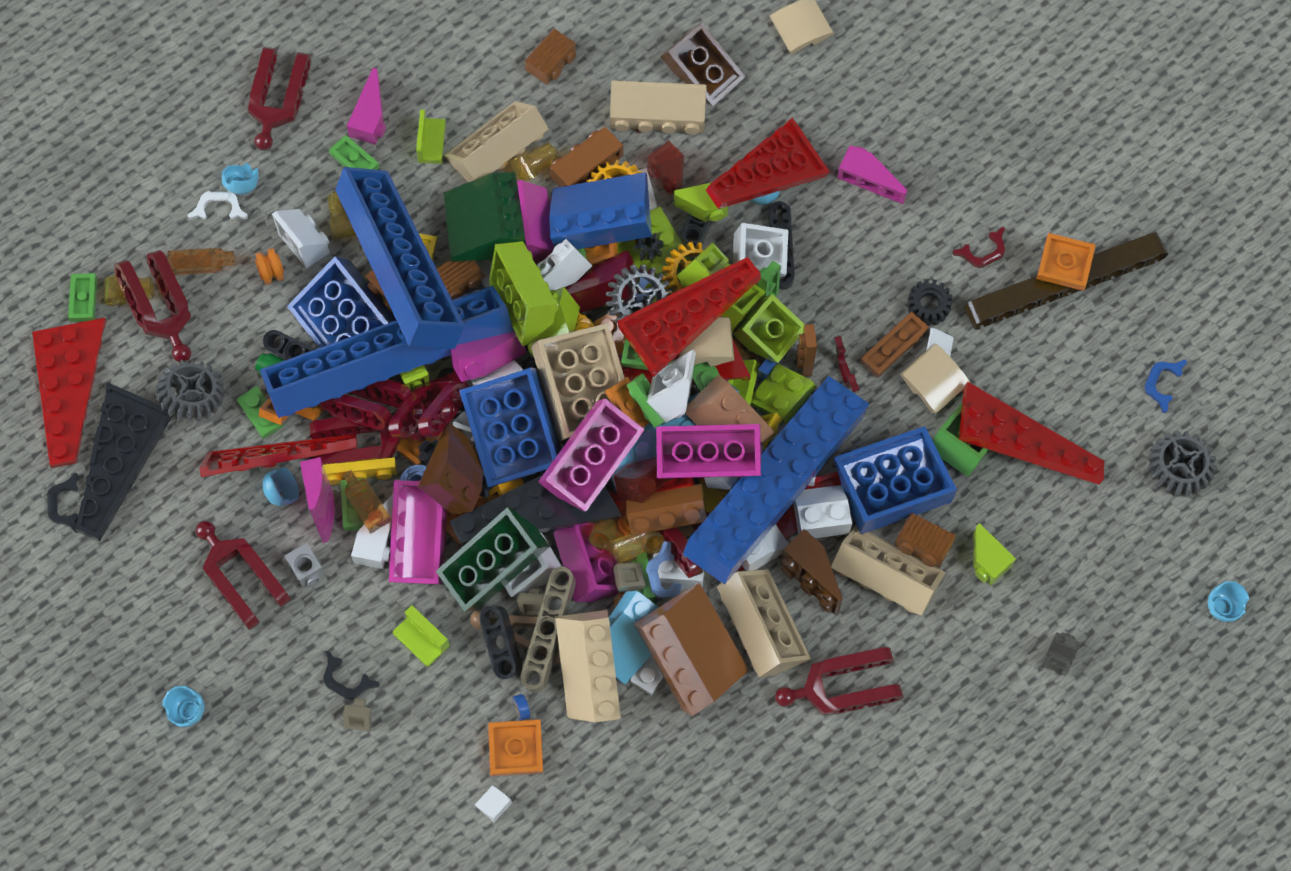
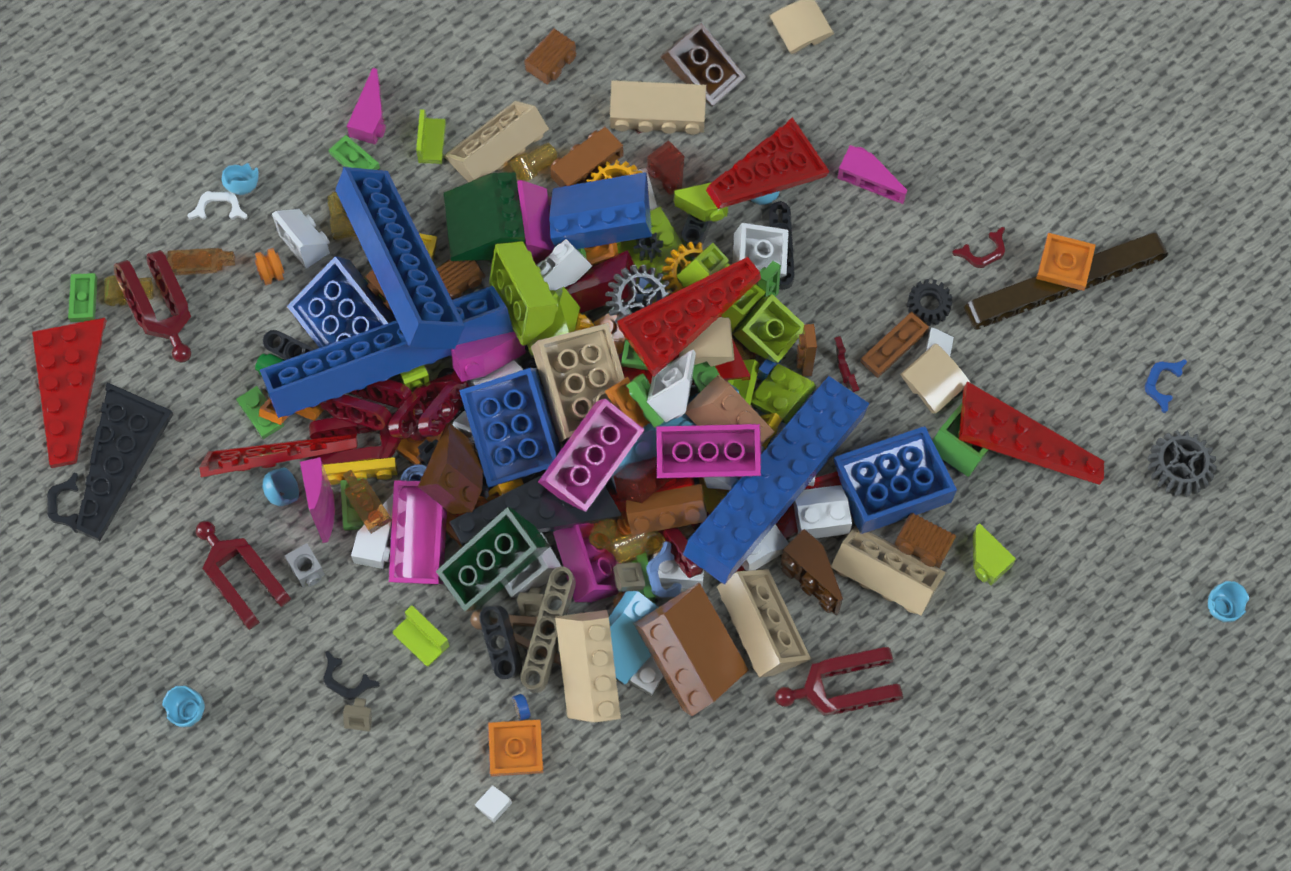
(192, 398): dark grey gear -> none
(270, 116): dark red piece -> none
(1061, 653): clear smoke brick -> none

